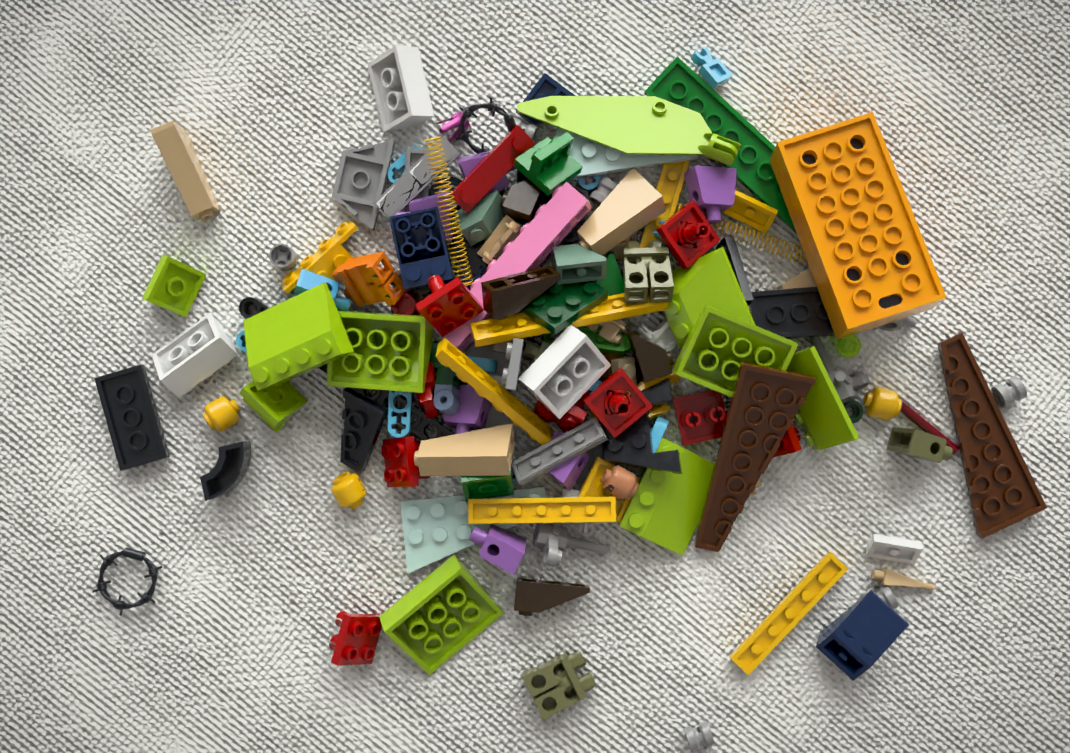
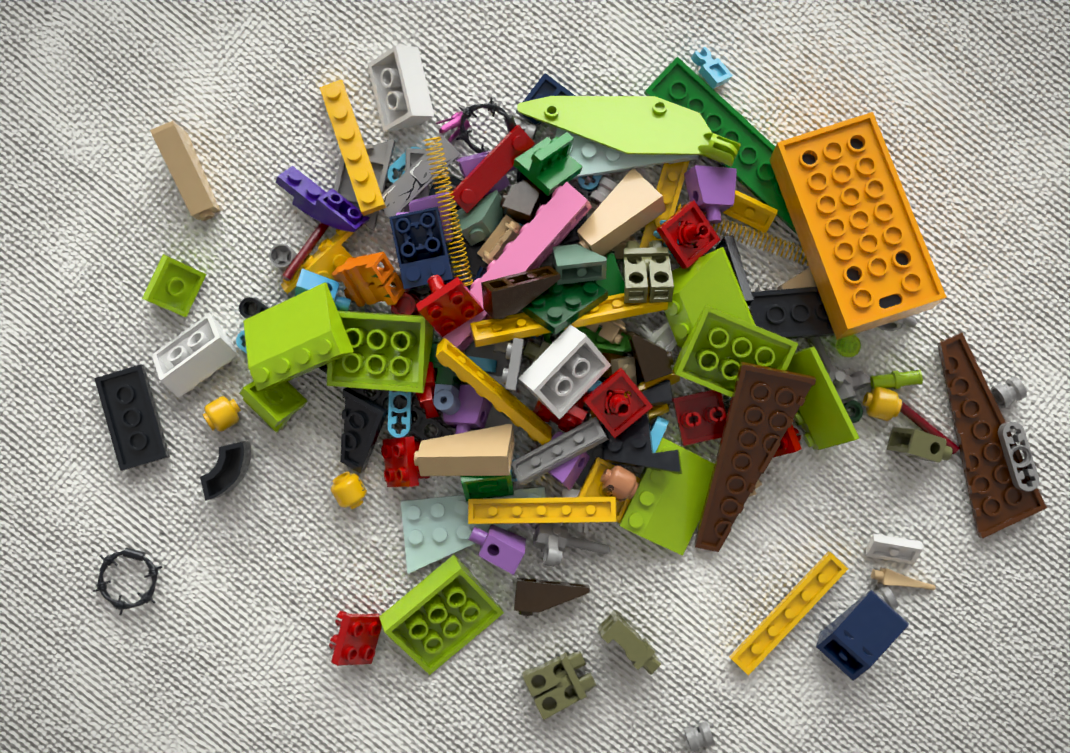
(304, 252): none -> dark red bar
(323, 206): none -> dark purple slope
(352, 147): none -> yellow plate
(637, 650): none -> olive hips
(897, 379): none -> lime pin
(1018, 475): none -> light grey beam

